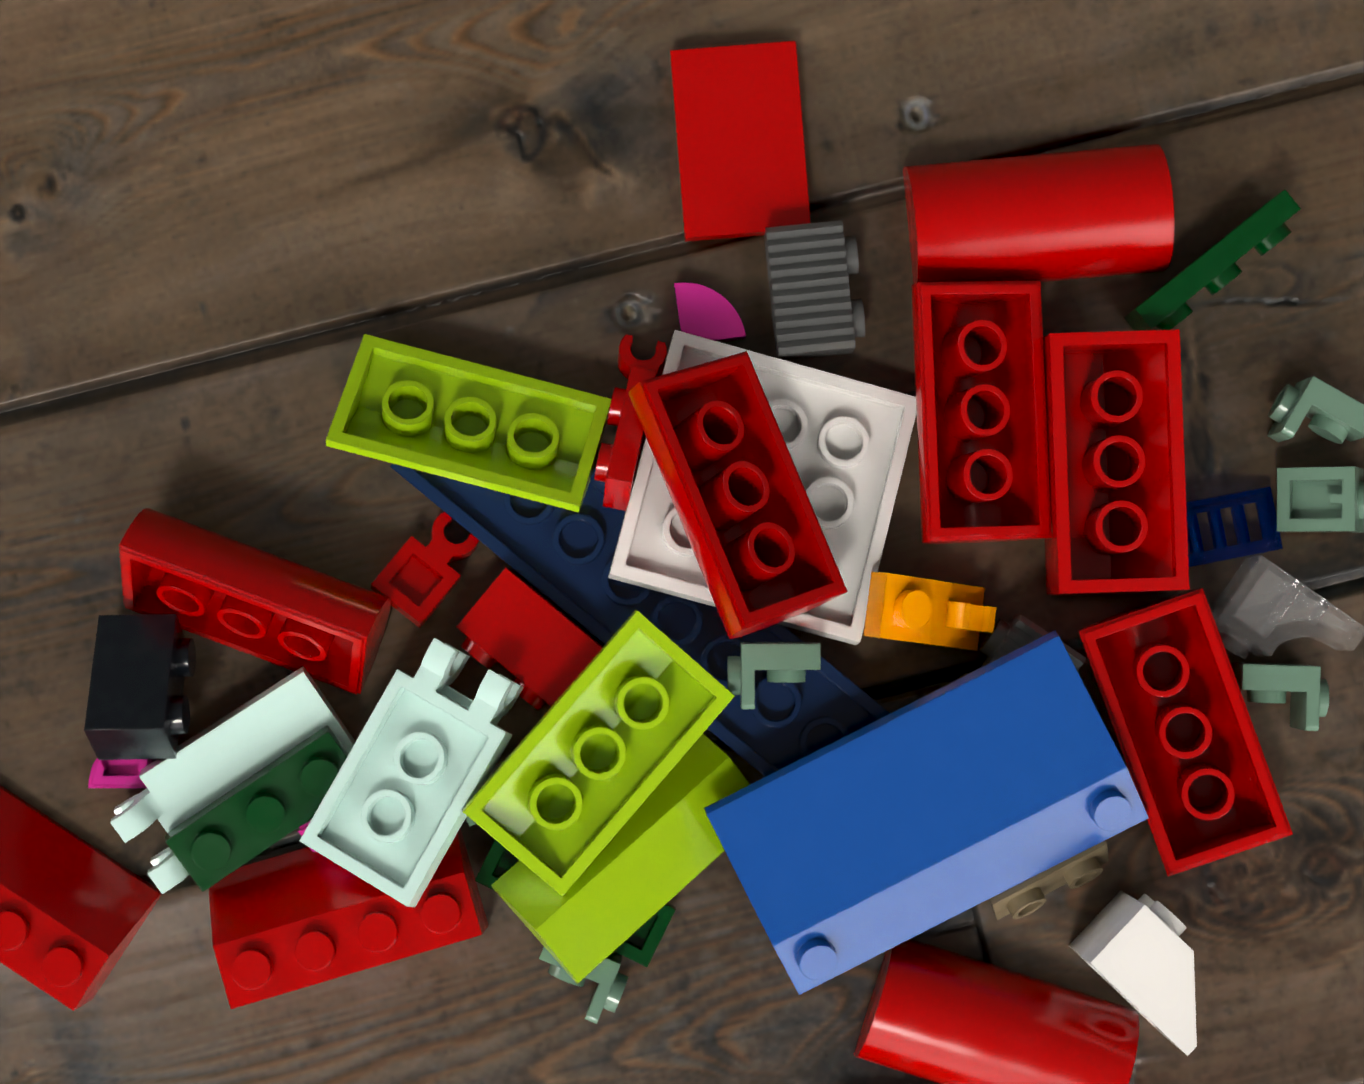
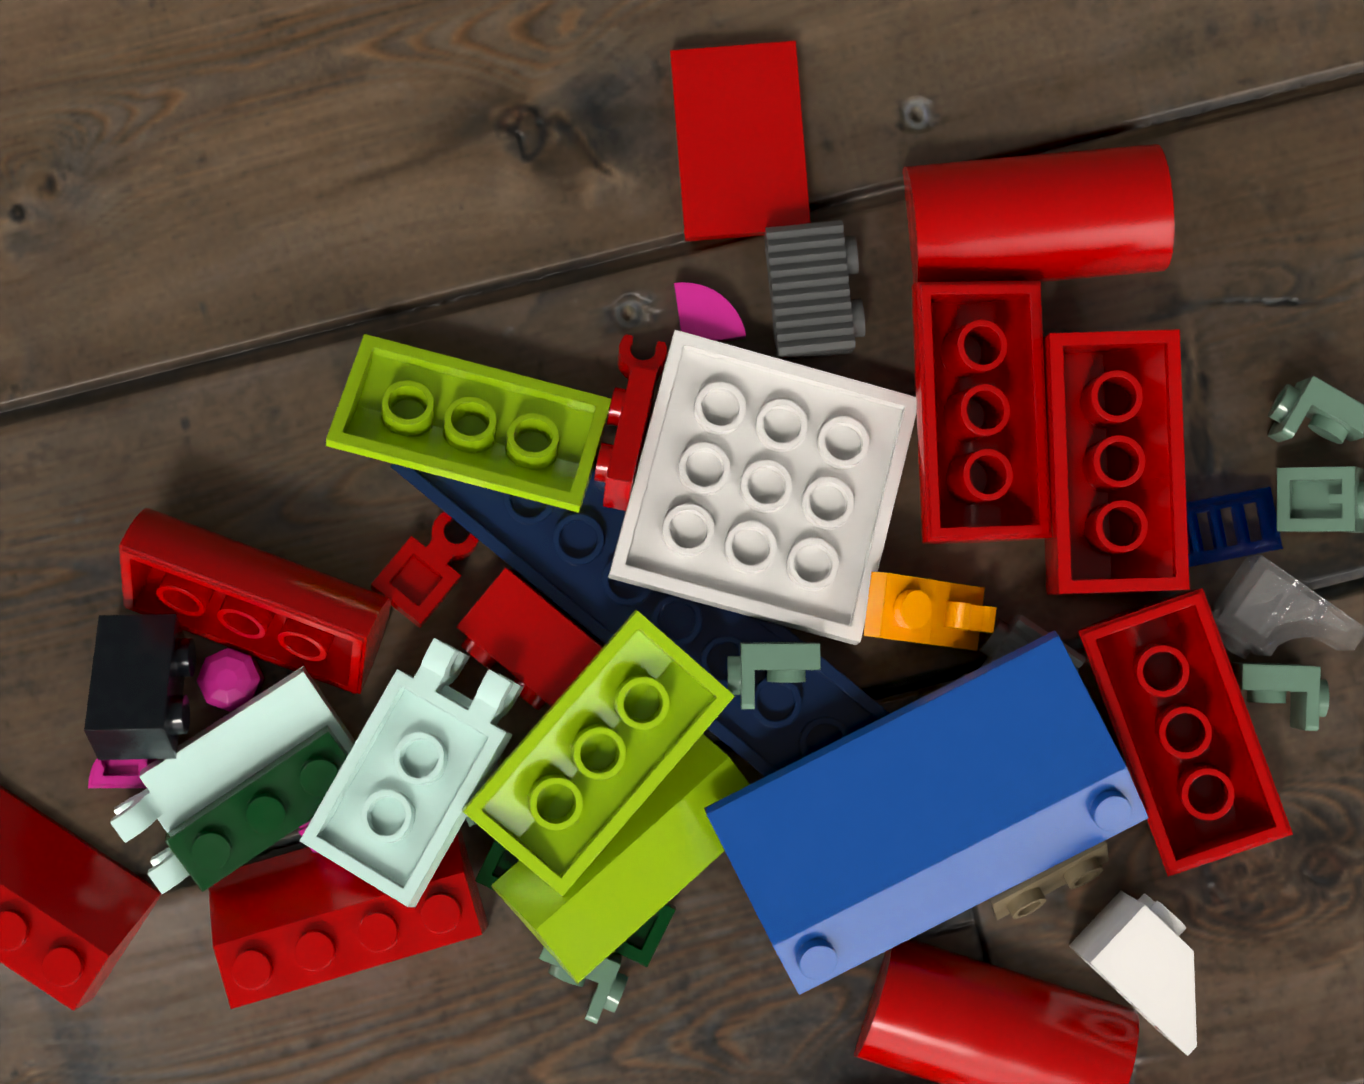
(230, 679): none -> dark pink tile
(737, 493): red brick -> none
(1215, 266): dark green plate -> none

